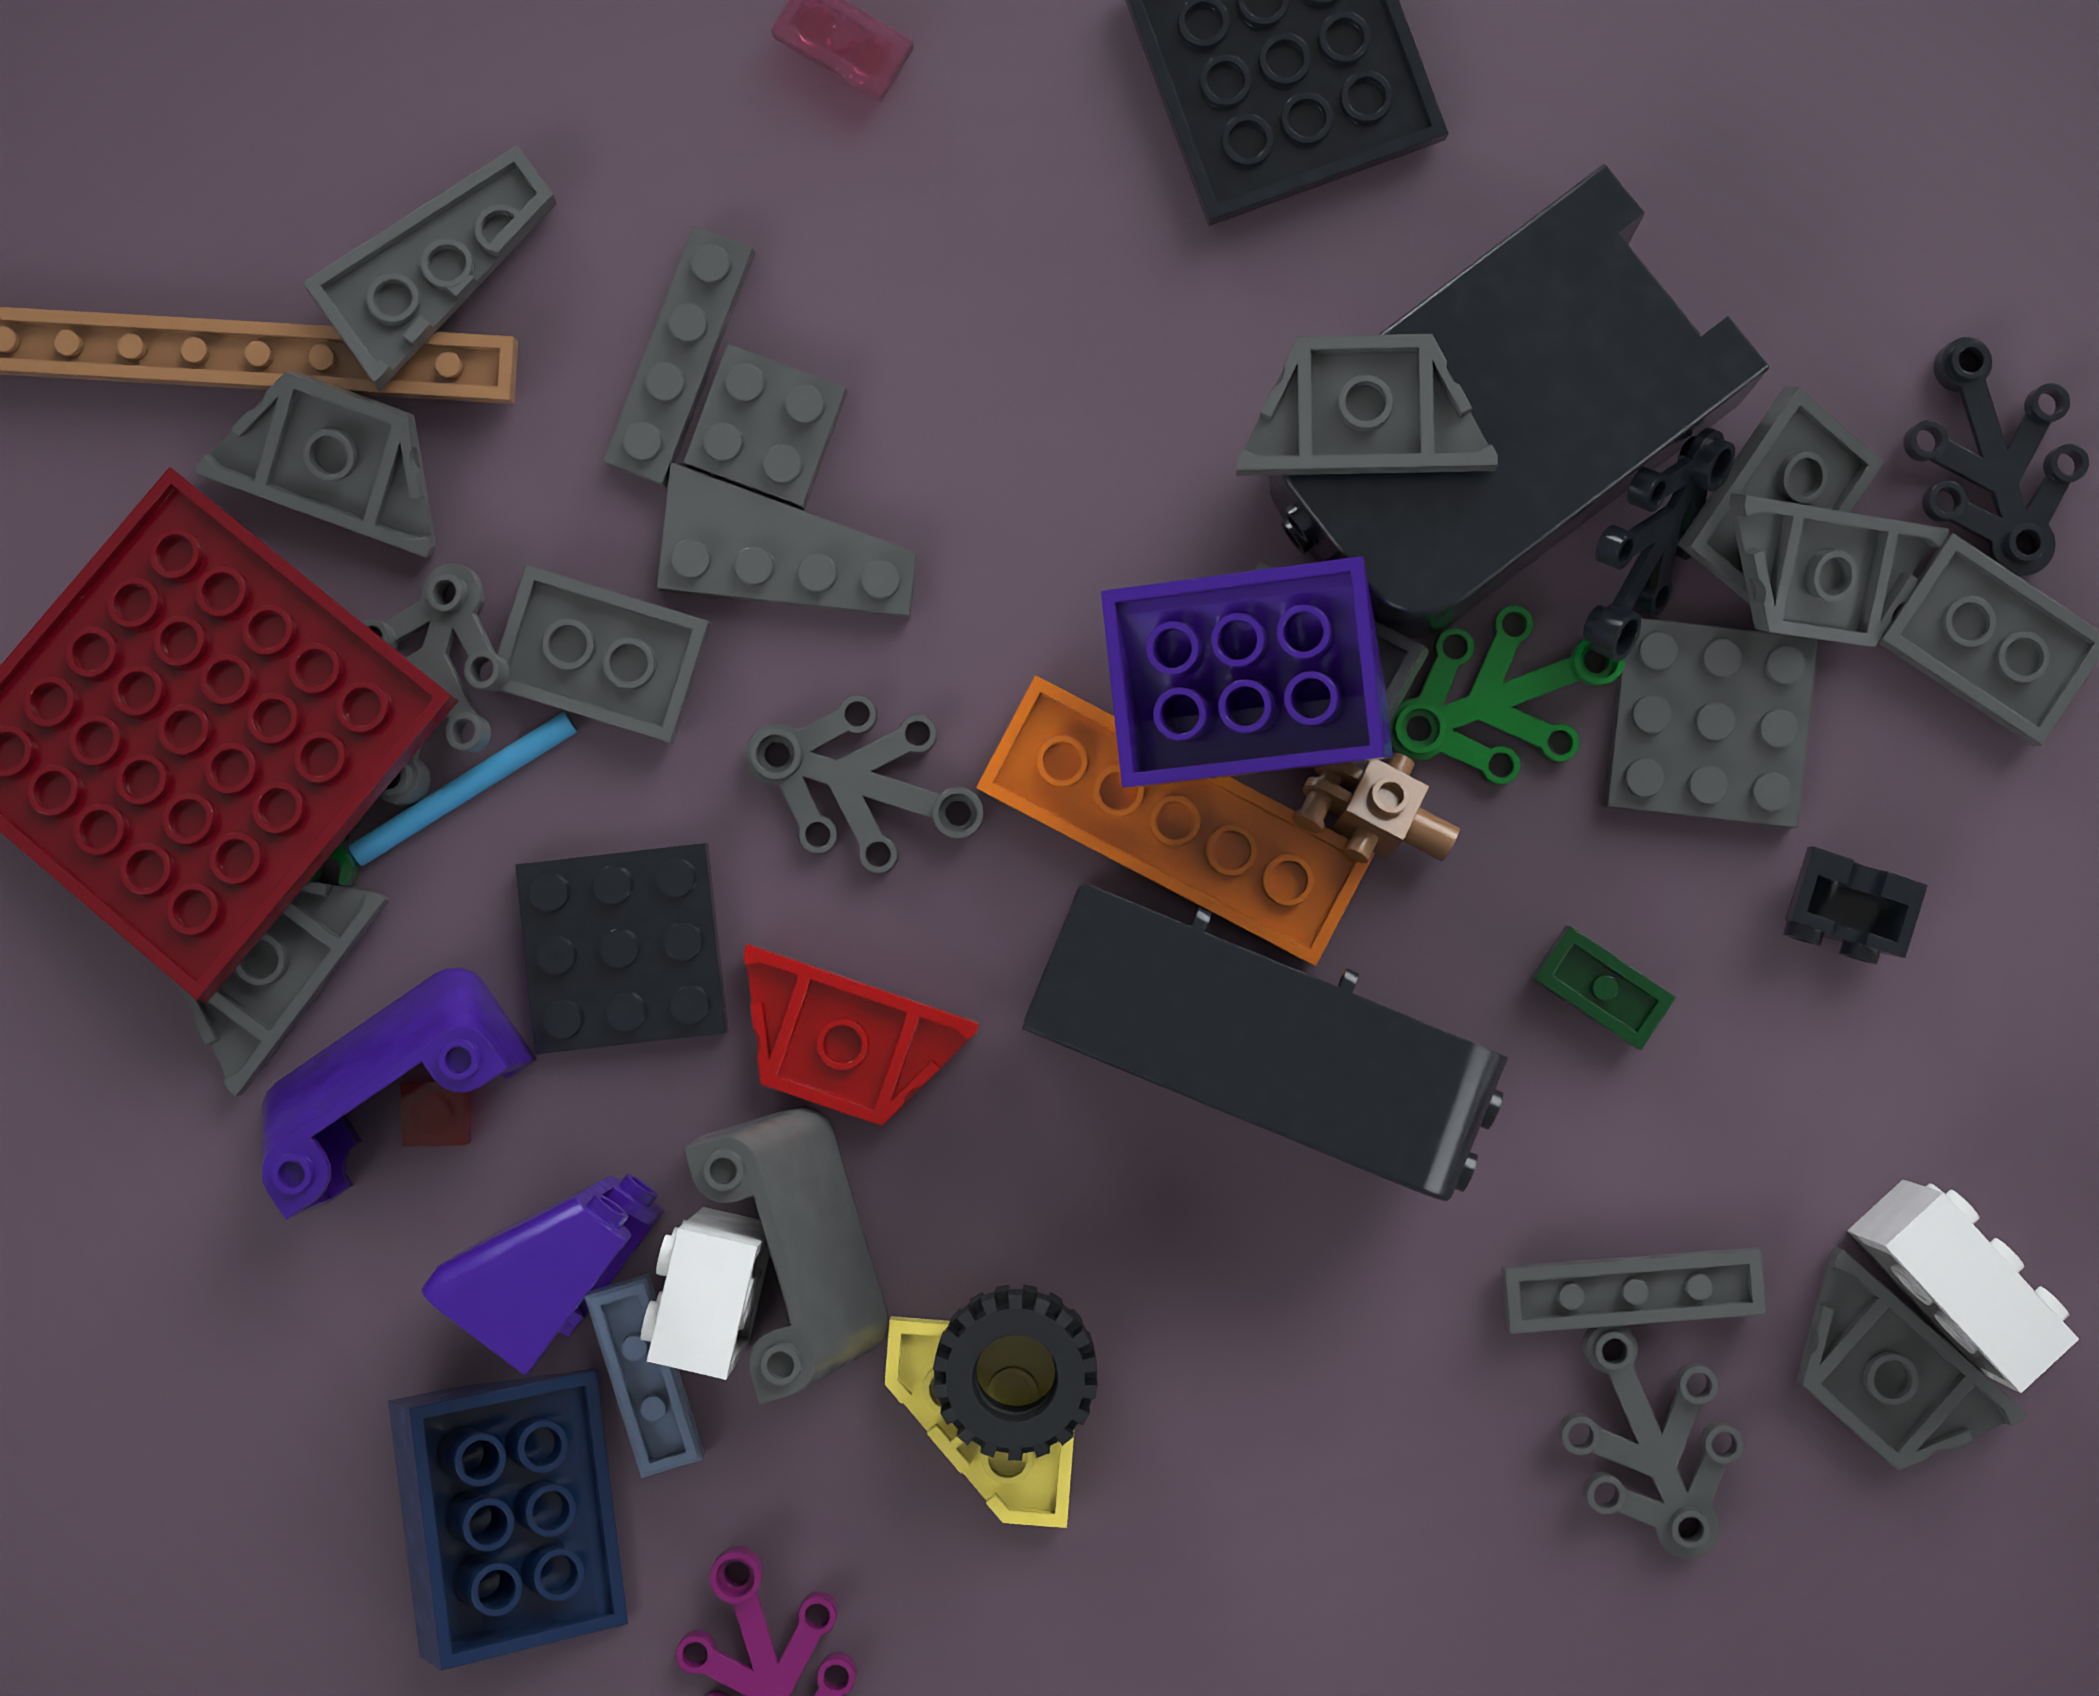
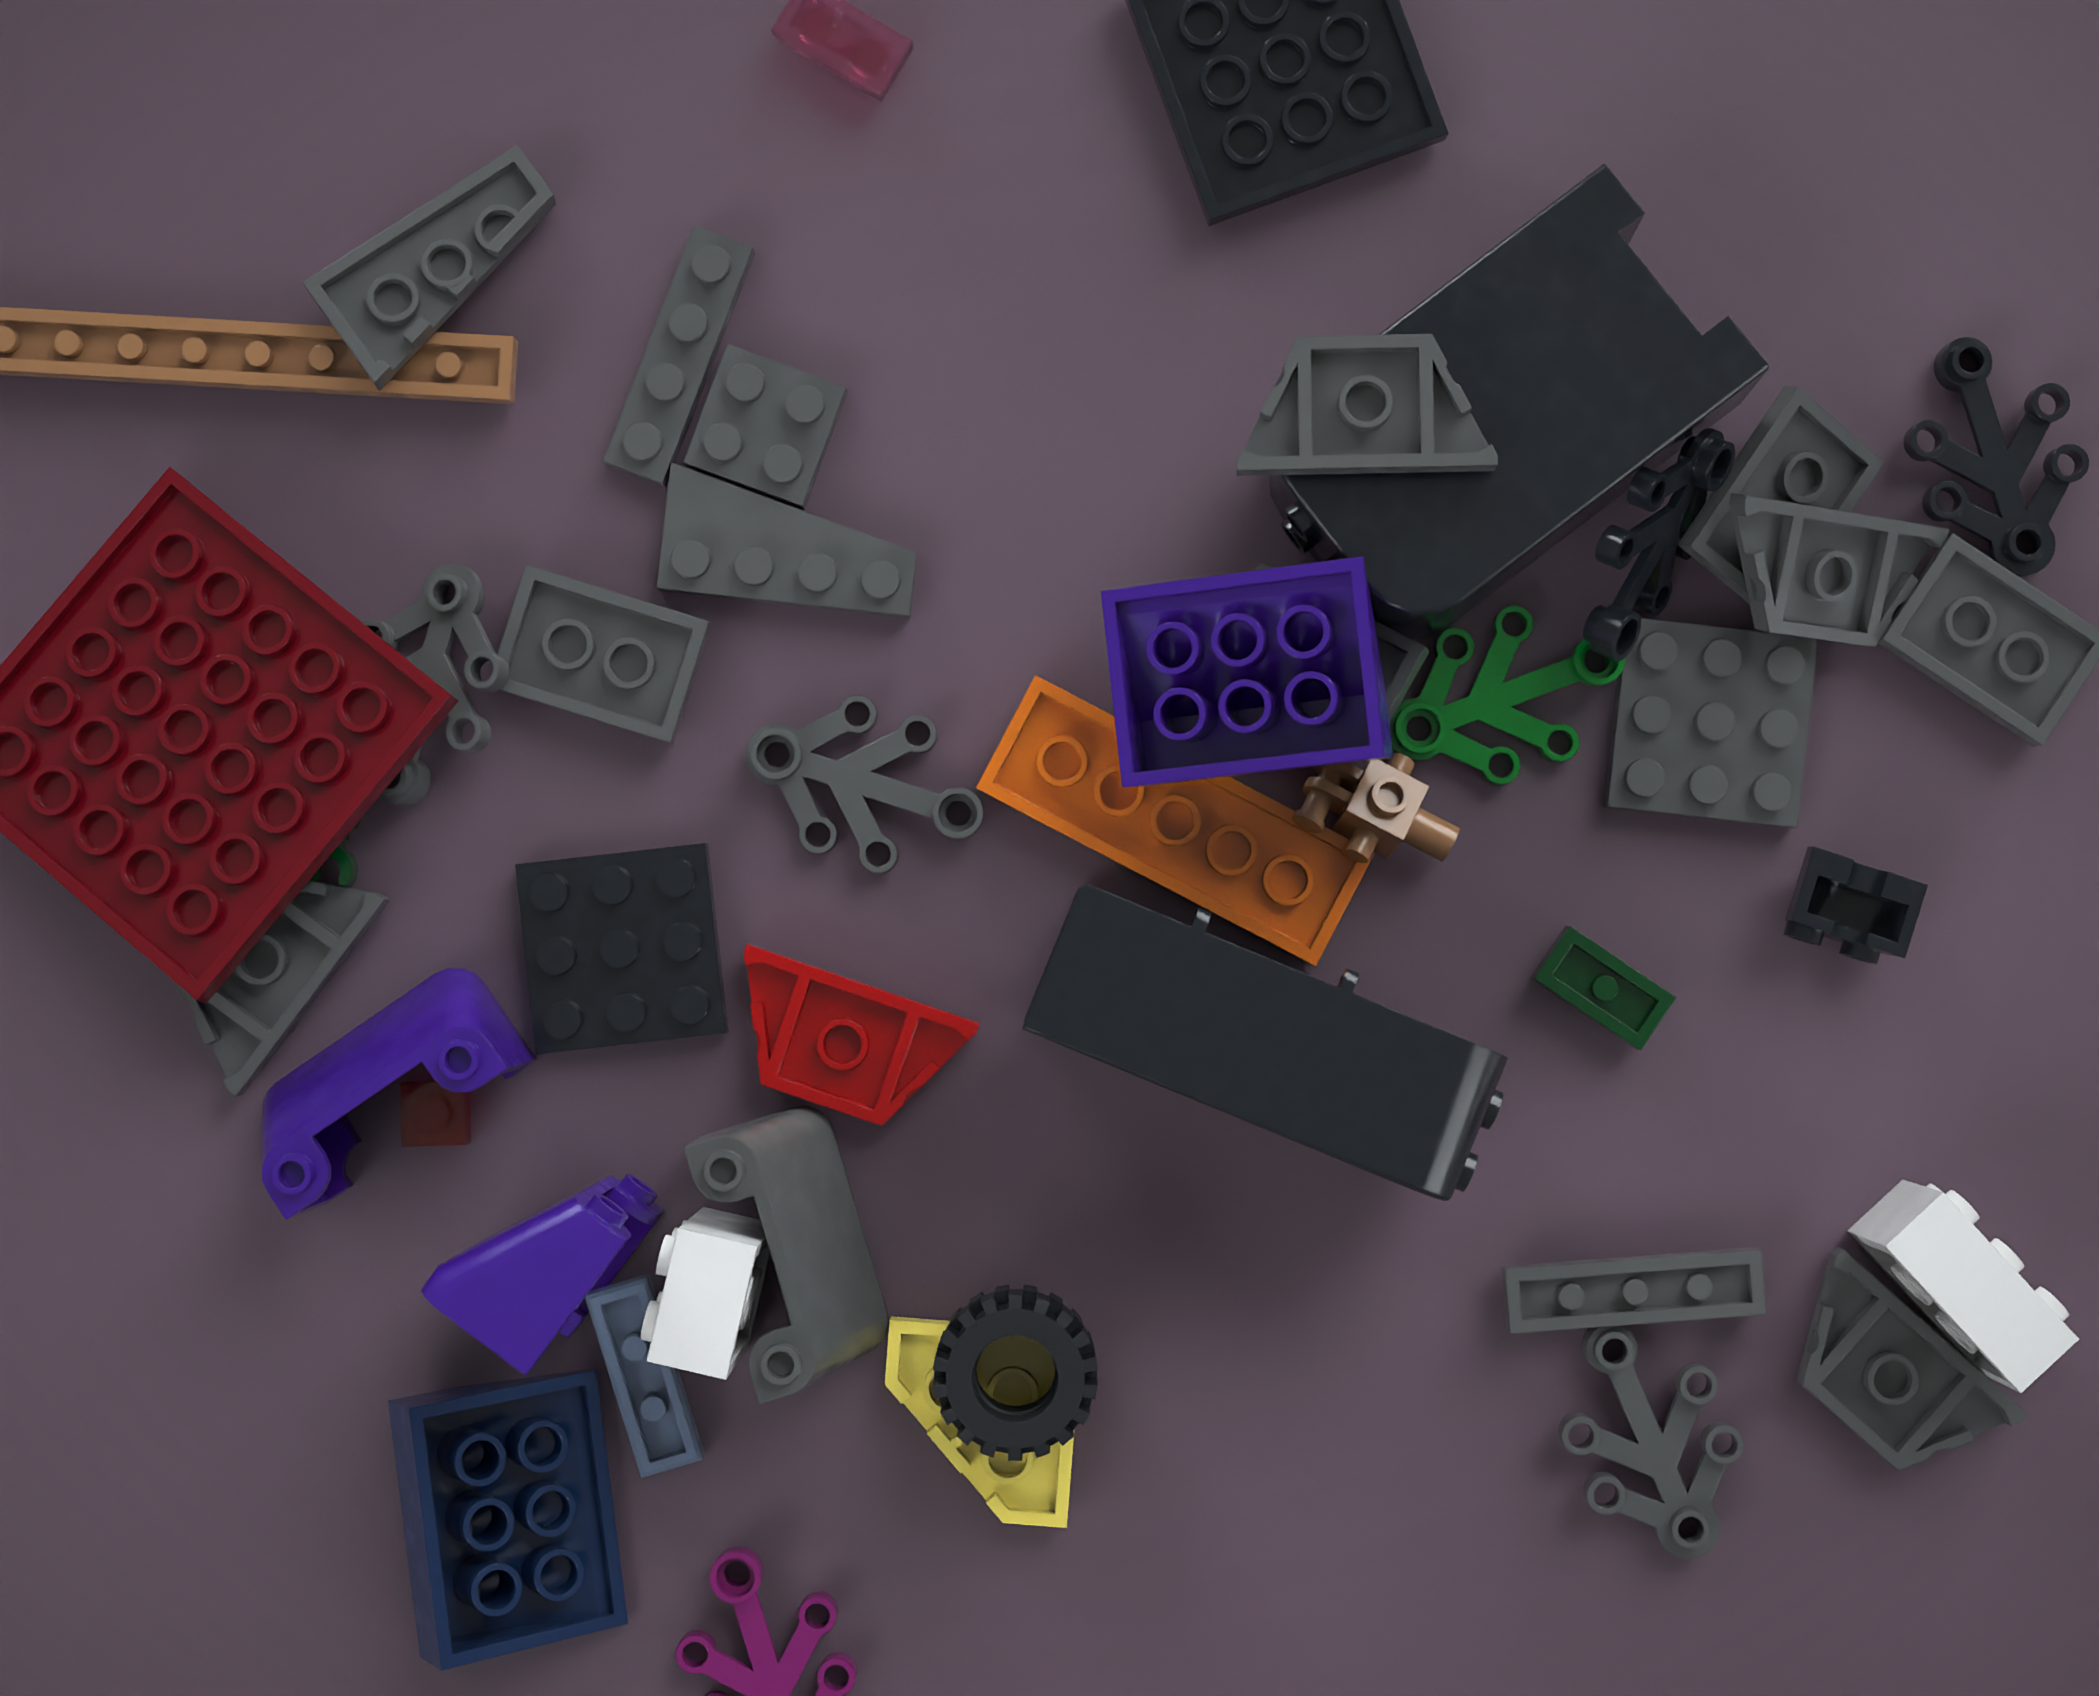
(331, 460): dark grey wing -> none
(463, 788): dark azure bar -> none

